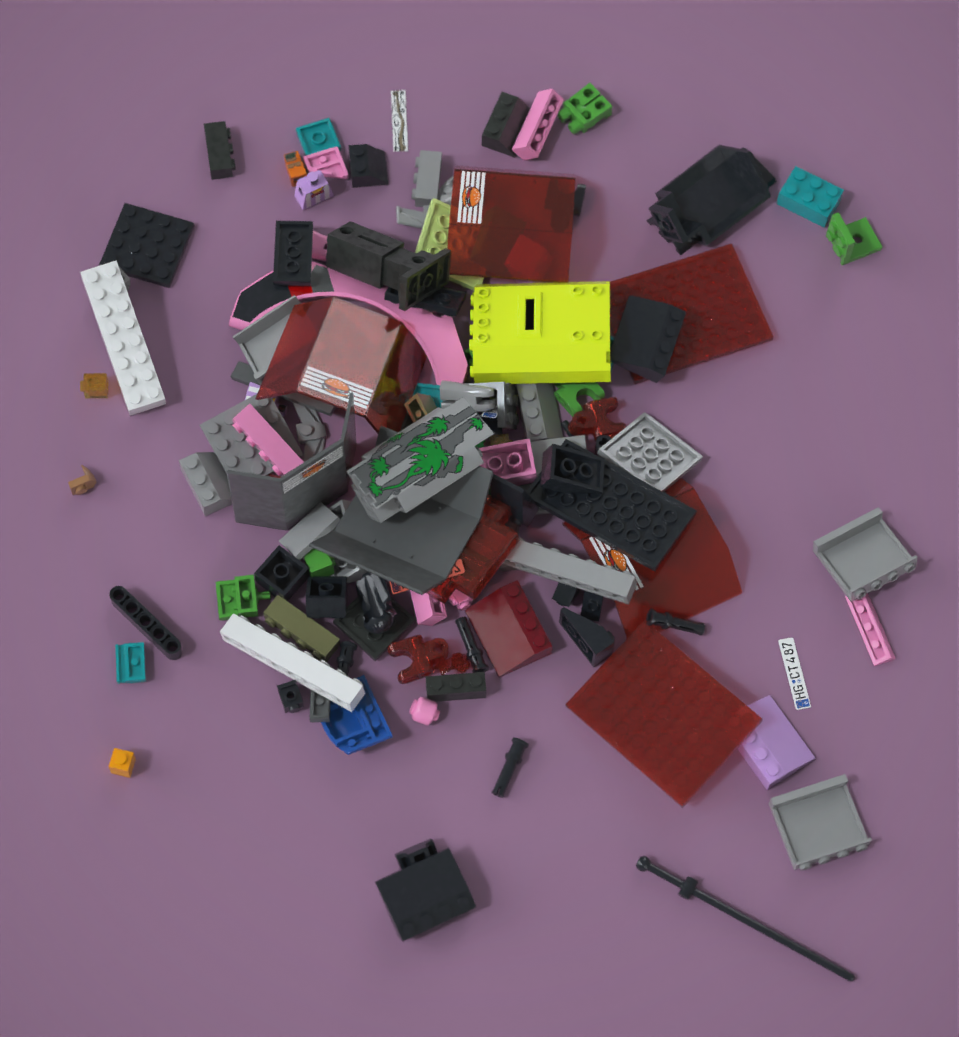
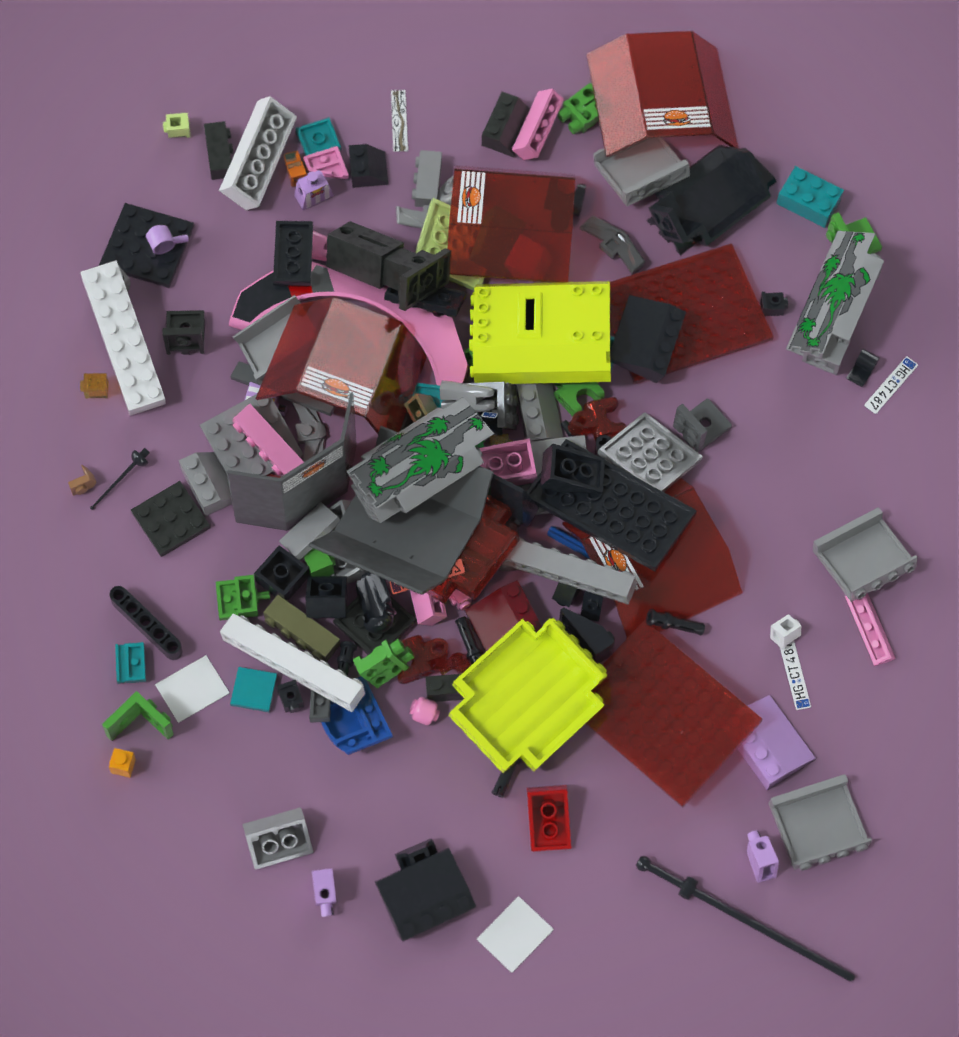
(131, 710): none -> bright green bracket
(138, 459): none -> black sword
(162, 240): none -> lavender piece
(170, 518): none -> pearl dark grey plate
(177, 125): none -> yellowish green brick
(181, 338): none -> pearl dark grey bracket
(192, 688): none -> white sticker
(253, 689): none -> teal tile
(258, 153): none -> white brick
(278, 838): none -> light grey slope
(324, 881): none -> lavender torso
(384, 662): none -> bright green hips
(515, 934): none -> white sticker
(528, 694): none -> neon yellow panel
(549, 818): none -> red slope
(567, 540): none -> blue axle
(614, 243): none -> dark grey plate
(641, 169): none -> light grey panel
(659, 89): none -> clear red piece
(693, 431): none -> dark grey bracket
(762, 857): none -> lavender torso
(770, 307): none -> black brick
(785, 631): none -> white brick
(836, 301): none -> panel
(863, 368): none -> black panel
(891, 384): none -> white sticker

